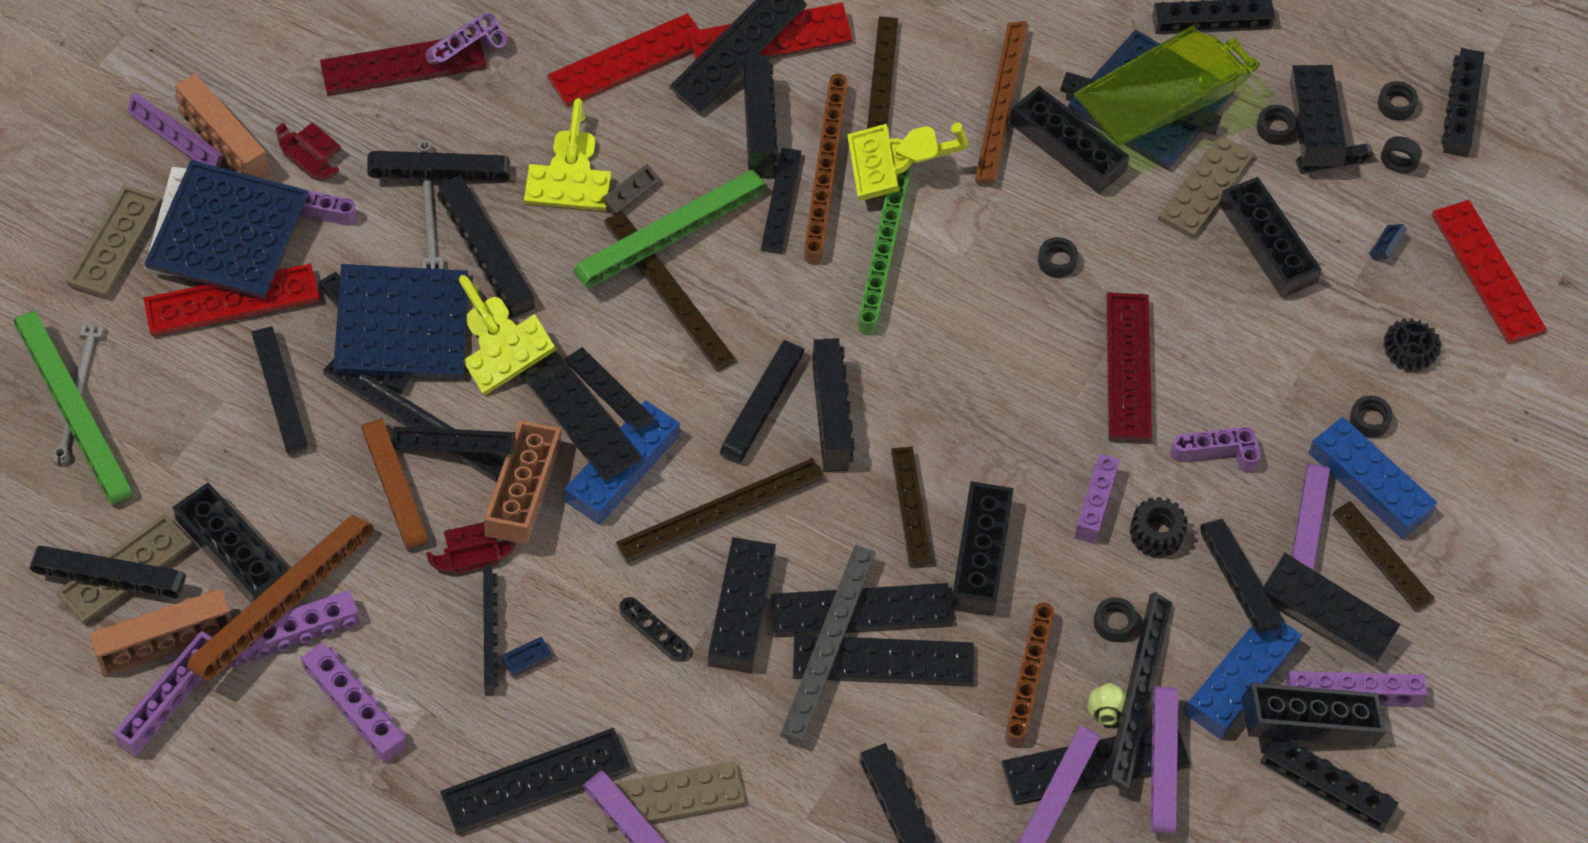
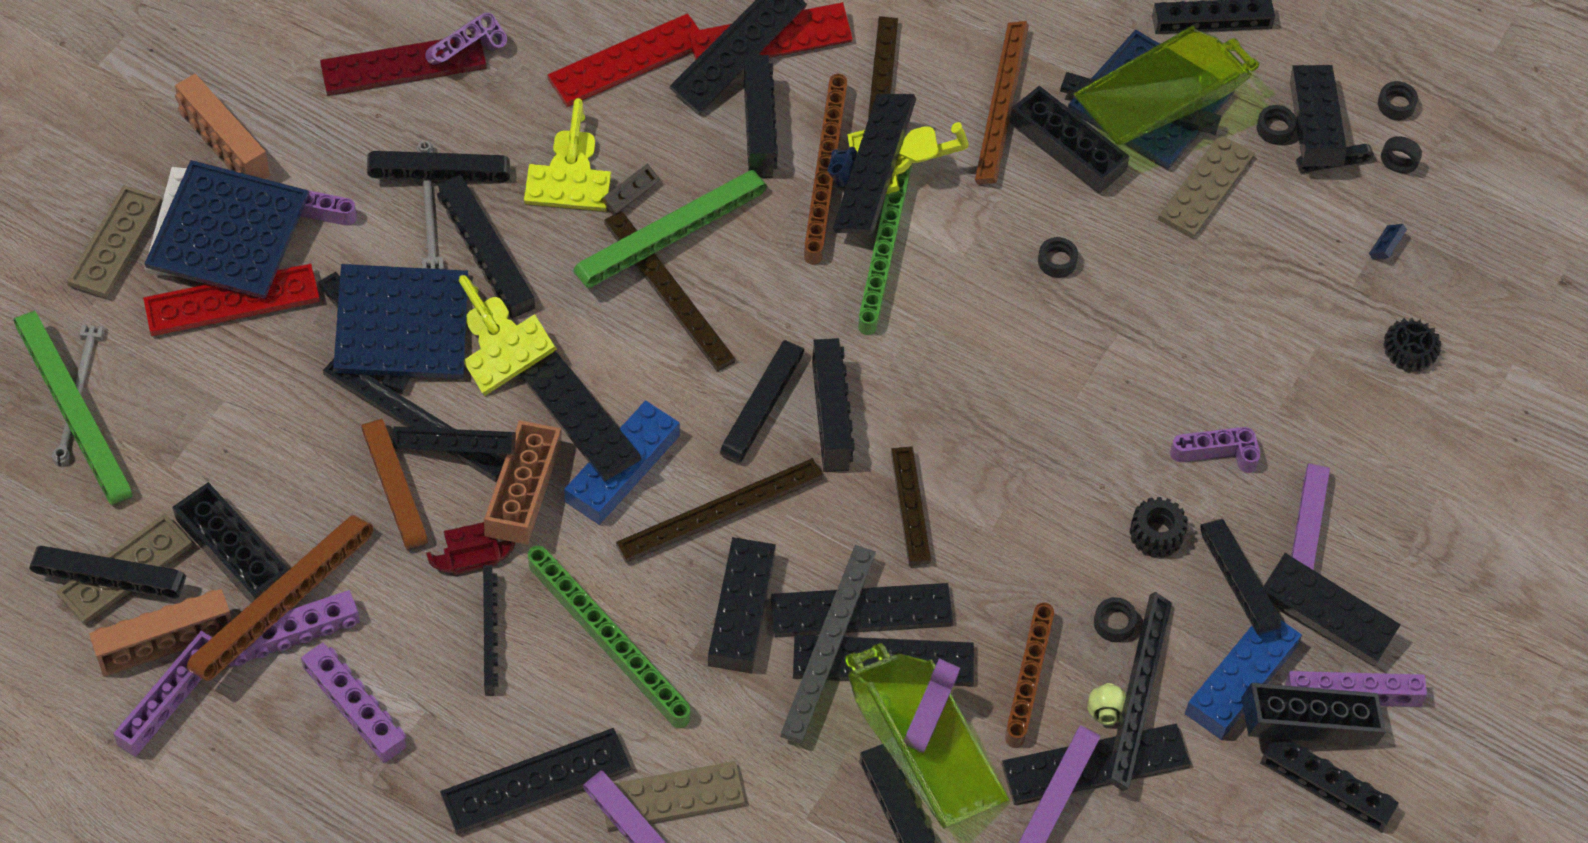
(173, 131): medium lavender plate -> none
(279, 390): black beam -> none
(309, 150): dark red plate -> none
(526, 656): dark blue plate -> none
(609, 389): black plate -> none
(611, 644): none -> bright green beam
(651, 630): black beam -> none
(781, 201): black plate -> none
(841, 165): none -> dark blue piece
(874, 164): none -> black plate
(931, 705): none -> medium lavender beam
(953, 770): none -> clear neon green windscreen
(982, 548): black brick -> none
(1097, 498): medium lavender brick -> none
(1128, 367): dark red plate -> none
(1164, 760): medium lavender beam -> none
(1270, 237): black brick -> none
(1372, 477): blue brick -> none
(1377, 404): black tyre -> none
(1383, 556): dark brown plate -> none
(1463, 103): black brick -> none
(1488, 272): red plate -> none

